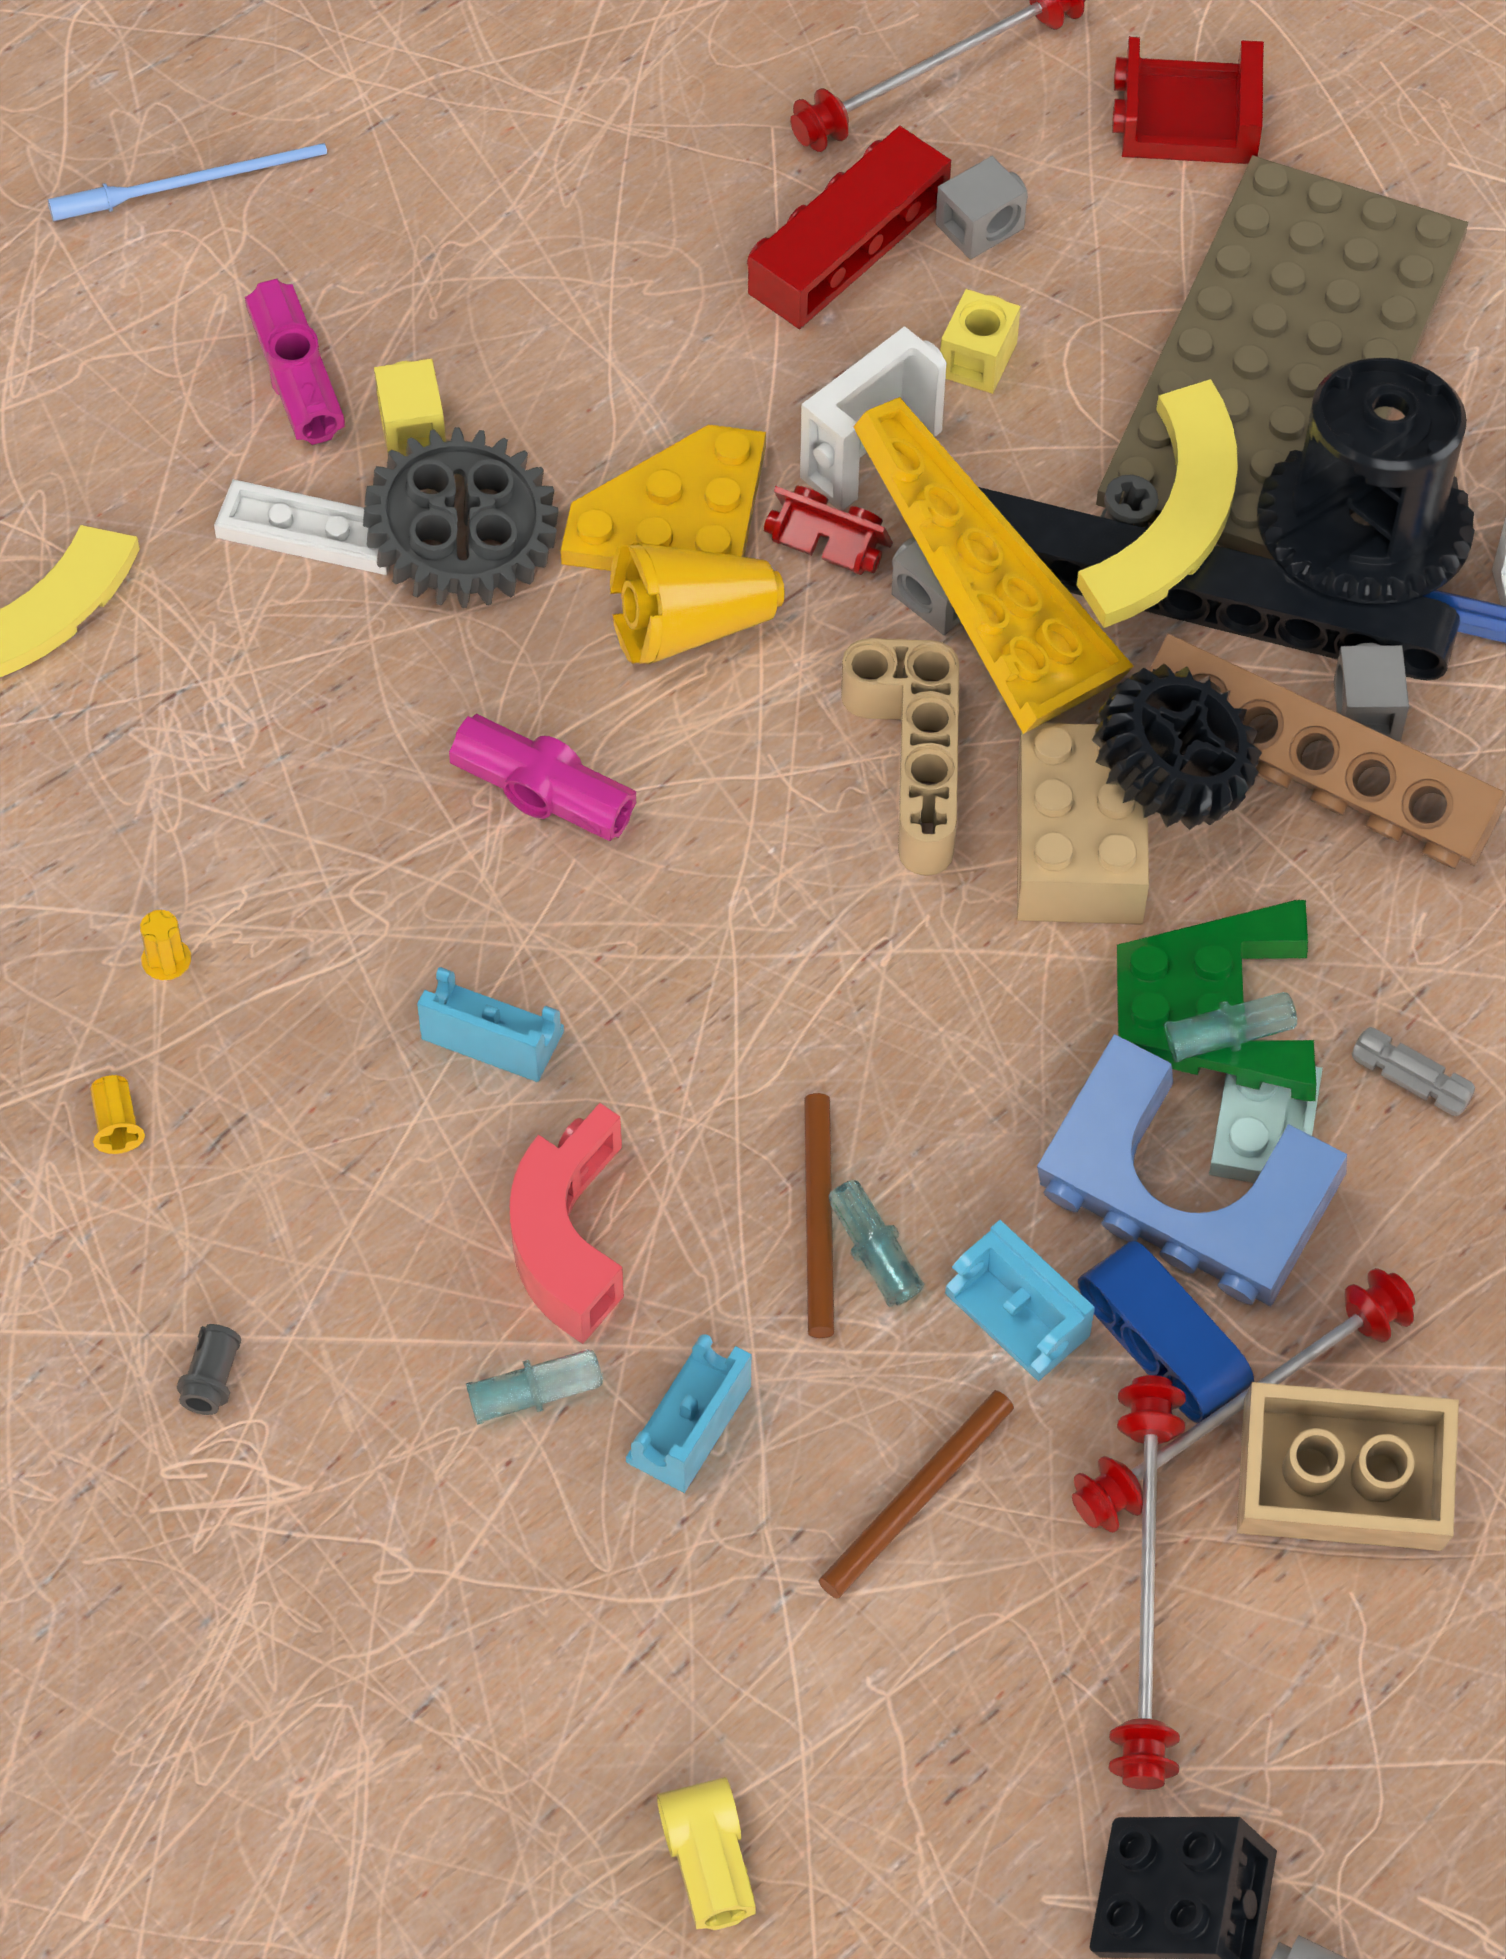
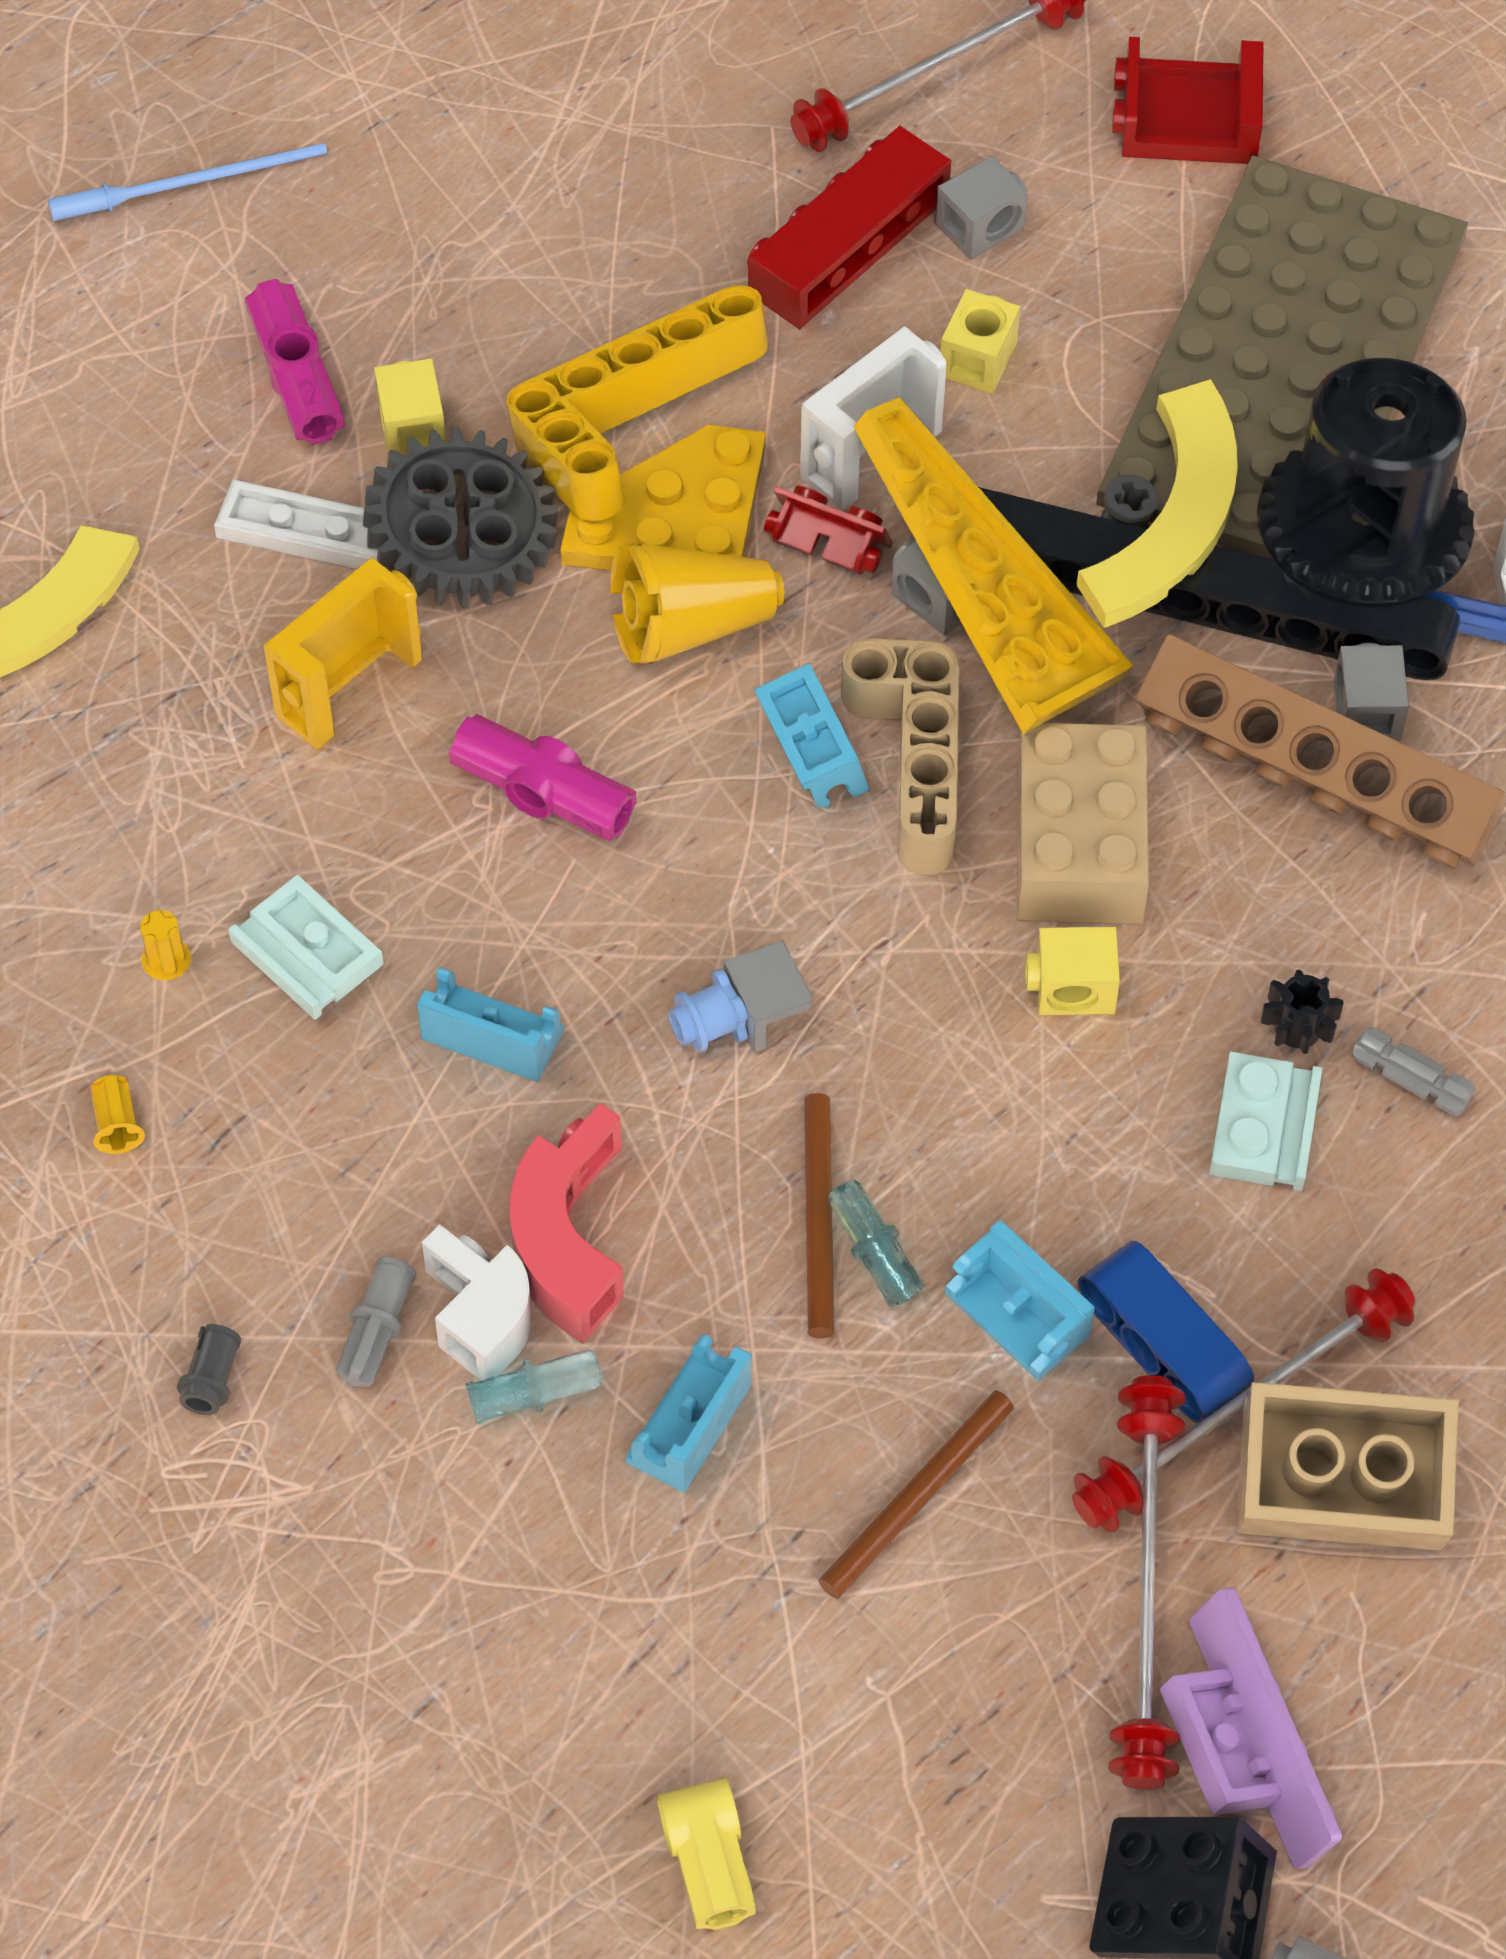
(306, 946): none -> light aqua plate
(336, 642): none -> yellow panel
(375, 1322): none -> light grey axle
(492, 1304): none -> white brick
(569, 407): none -> yellow beam
(709, 1014): none -> light blue brick
(768, 987): none -> light grey panel
(811, 734): none -> medium azure hinge
(1074, 971): none -> light yellow brick
(1176, 746): black gear -> none
(1197, 968): green wing -> none
(1230, 1026): clear light blue axle -> none
(1242, 1245): medium blue arch -> none
(1244, 1735): none -> lavender bracket
(1301, 1011): none -> black gear

